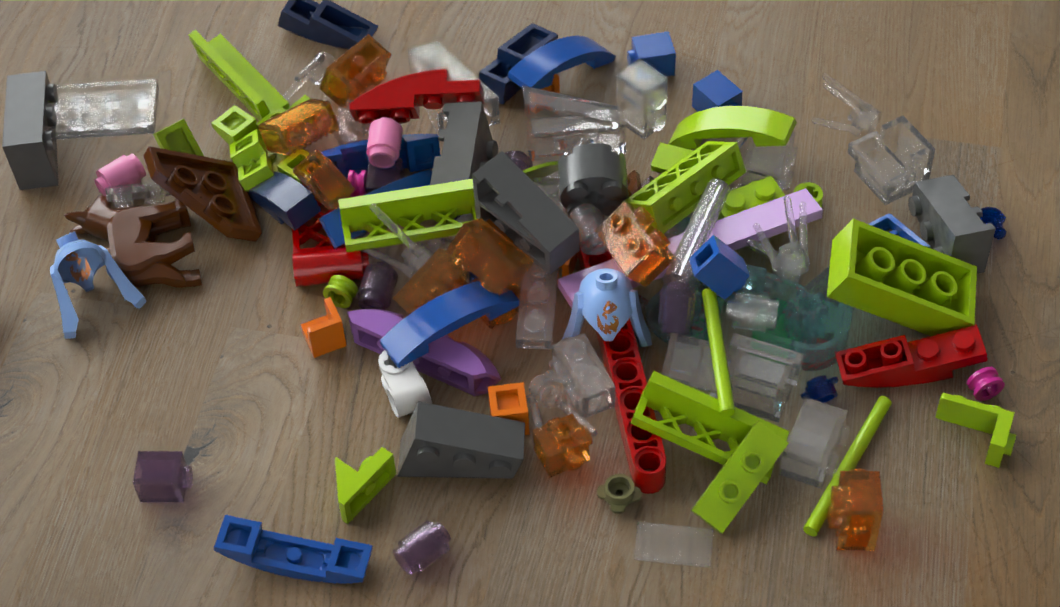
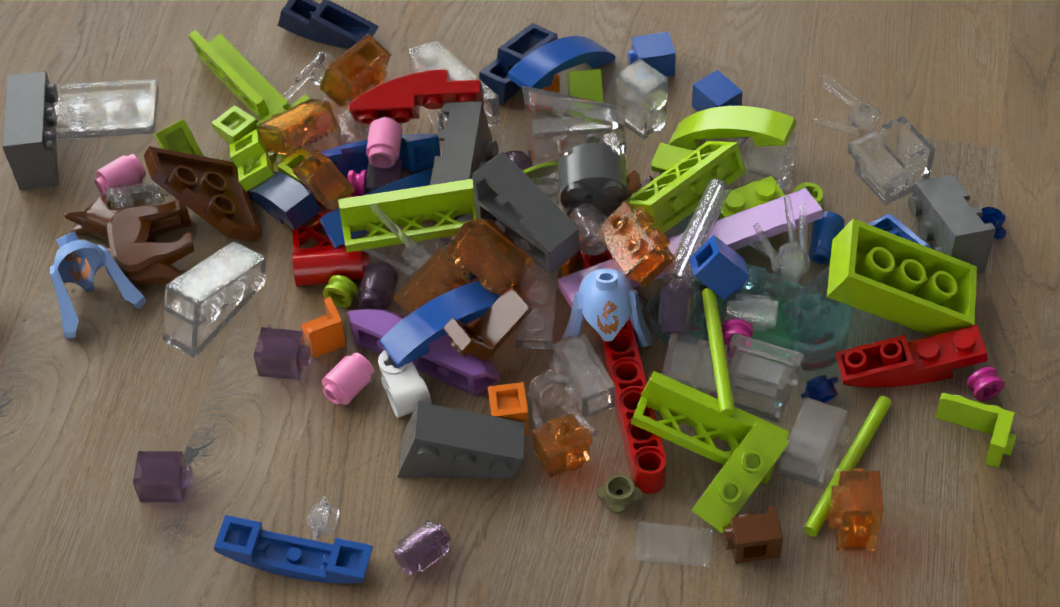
(210, 296): none -> clear wedge
(281, 353): none -> clear purple brick
(322, 518): none -> clear plate
(347, 379): none -> bright pink brick
(360, 487): lime slope -> none
(491, 328): none -> bracket
(585, 84): none -> lime slope
(736, 326): none -> dark pink bush
(754, 536): none -> reddish brown brick
(822, 234): none -> blue cone

